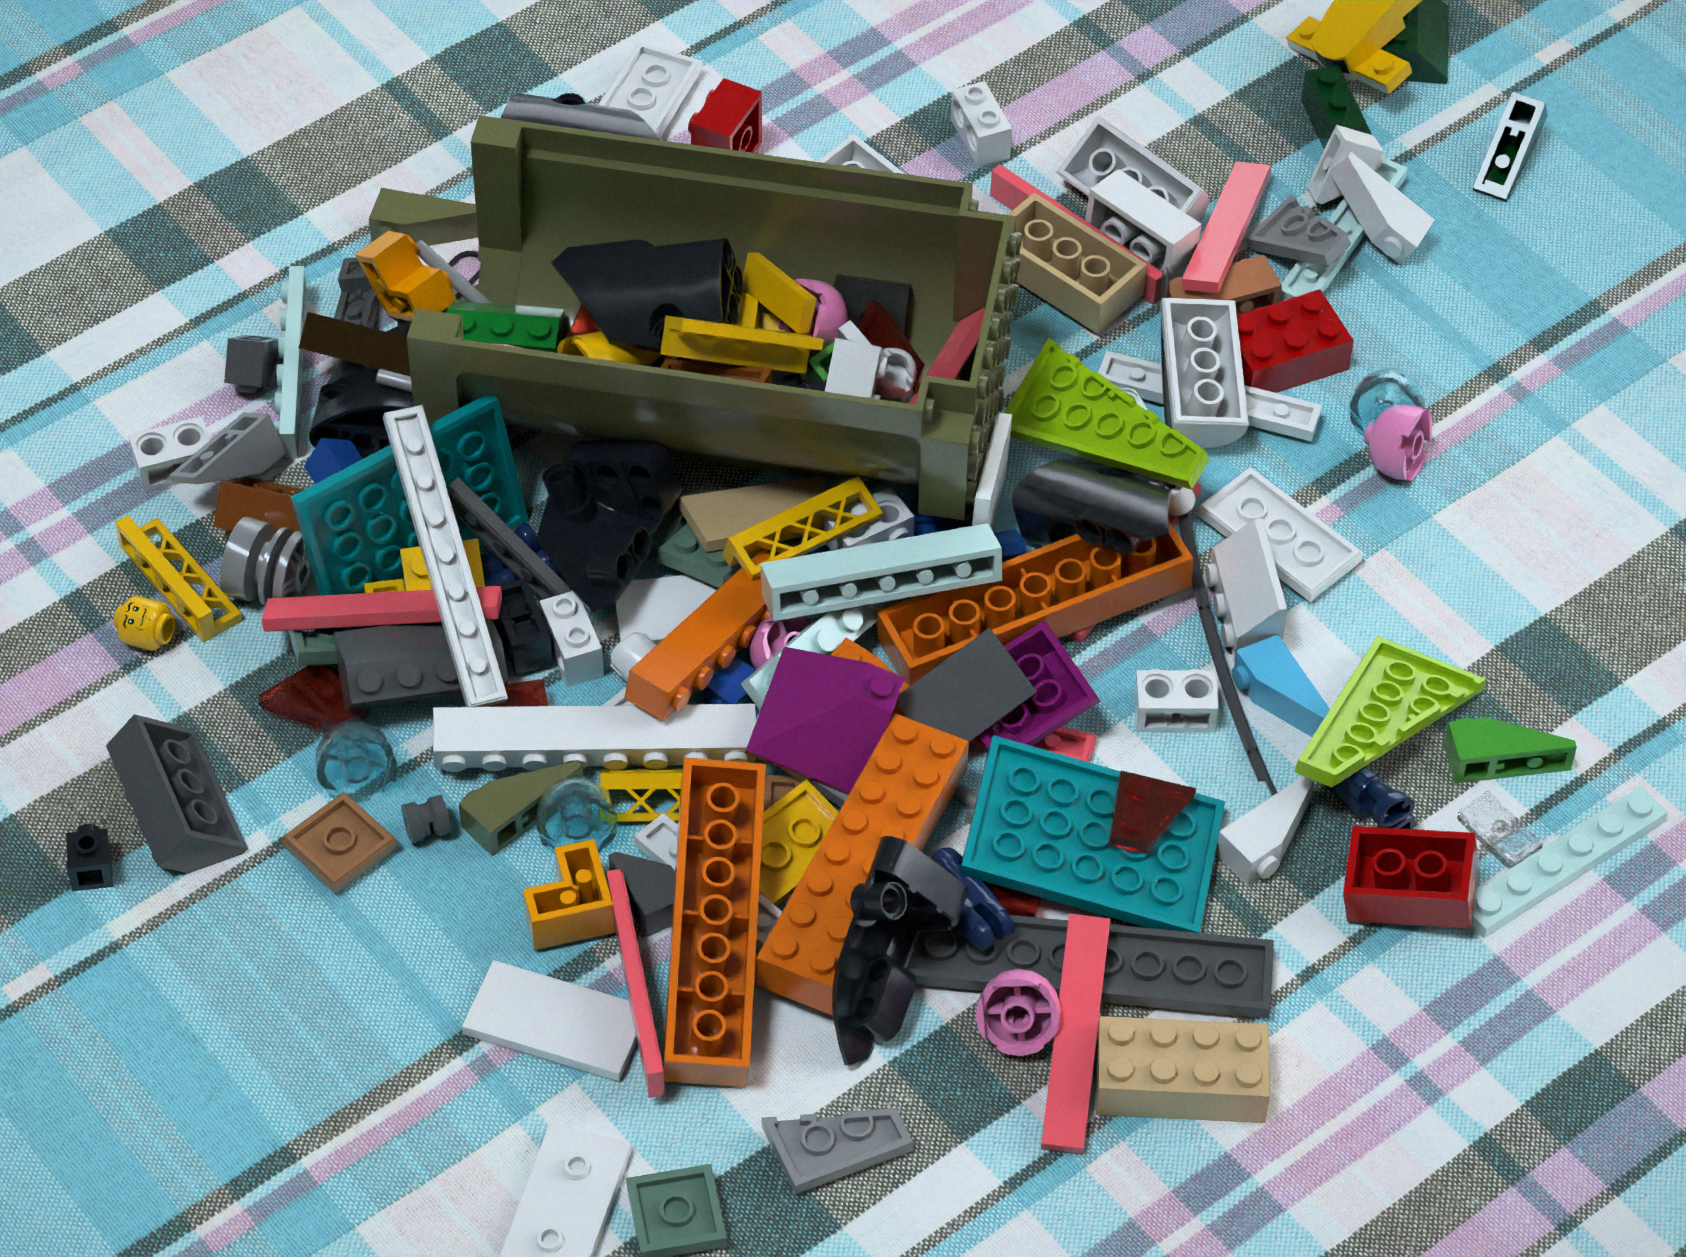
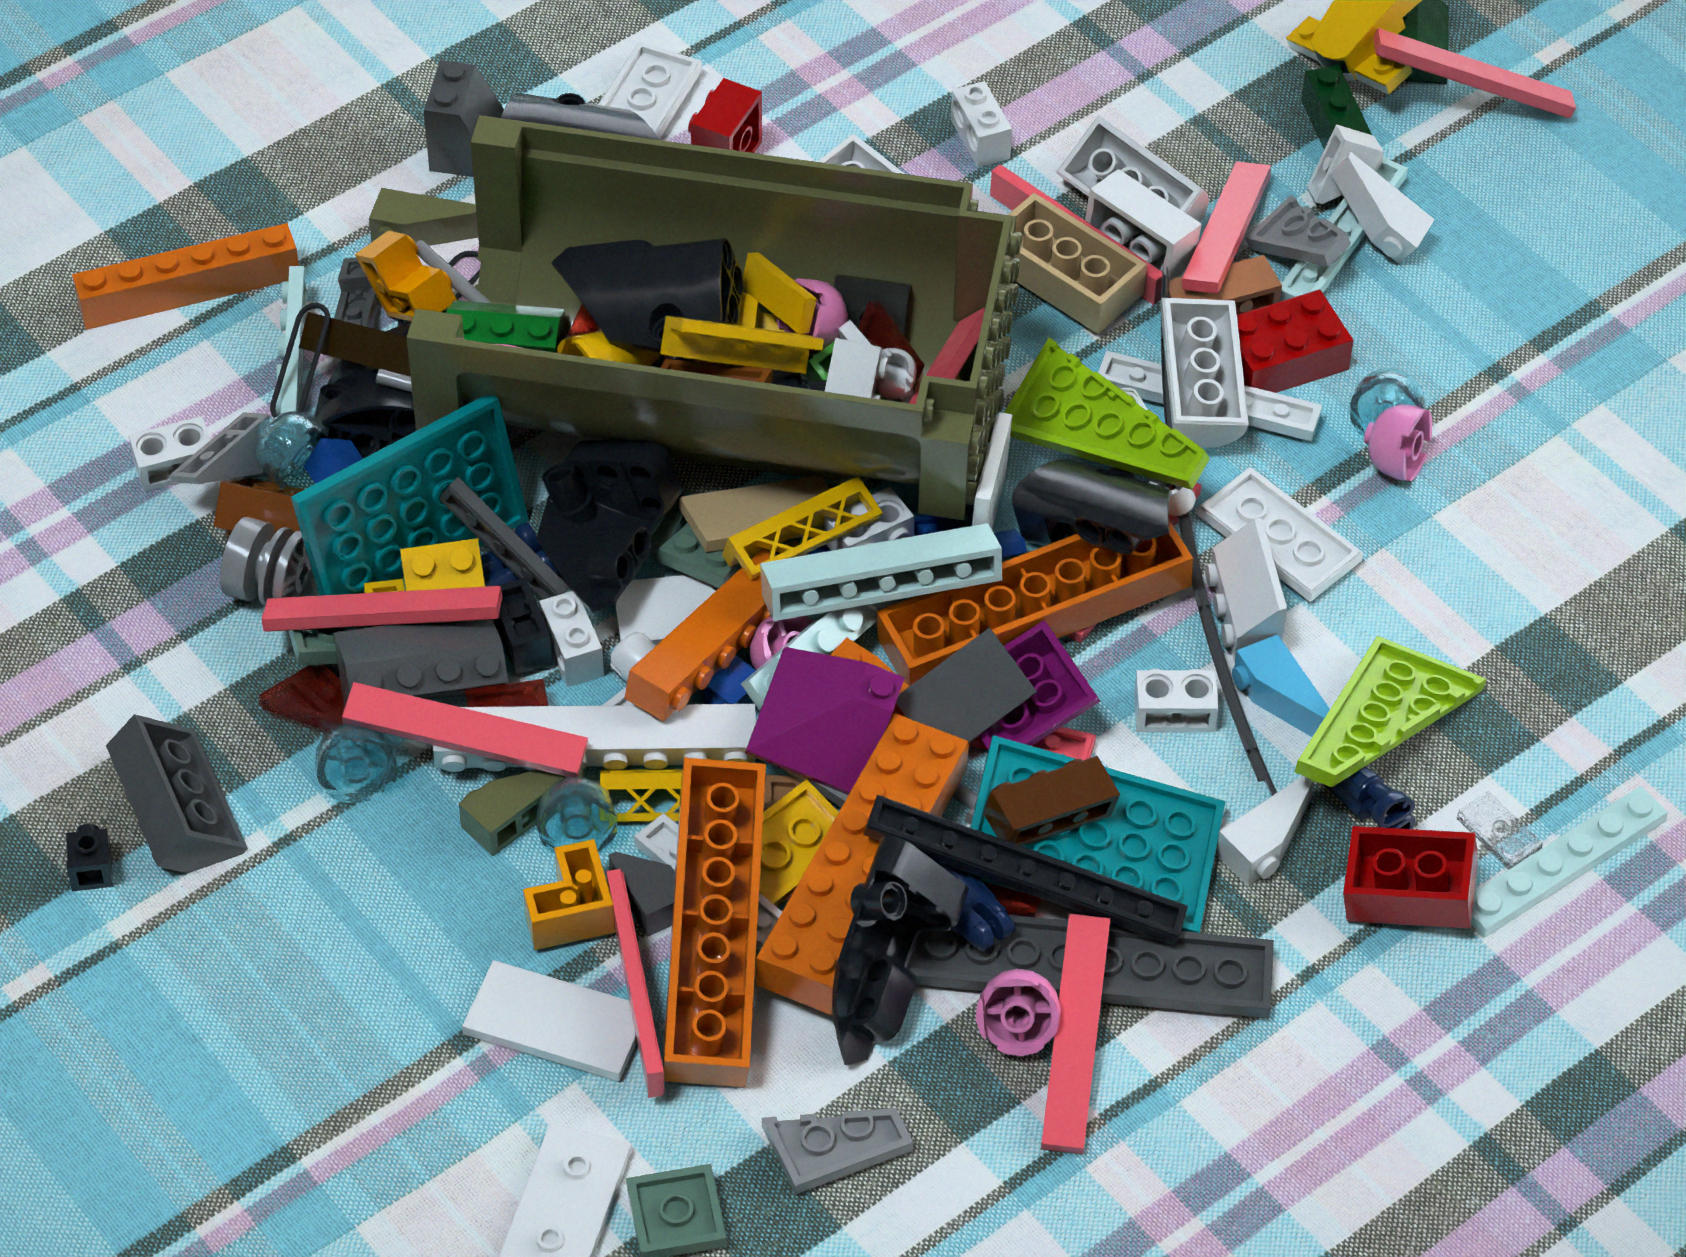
(144, 623): yellow head -> none
(173, 584): yellow fence -> none
(185, 276): none -> orange brick
(250, 362): dark grey slope -> none
(287, 444): none -> clear light blue cylinder
(288, 353): none -> black piece
(339, 842): medium nougat plate -> none
(426, 819): dark grey wheel -> none
(445, 557): white tile -> none
(452, 113): none -> dark grey slope
(465, 730): none -> coral tile
(1029, 870): none -> black tile
(1051, 802): none -> reddish brown brick
(1145, 810): clear red wing -> none
(1182, 1069): tan brick -> none
(1474, 73): none -> coral tile
(1499, 749): bright green slope -> none
(1511, 146): slope -> none

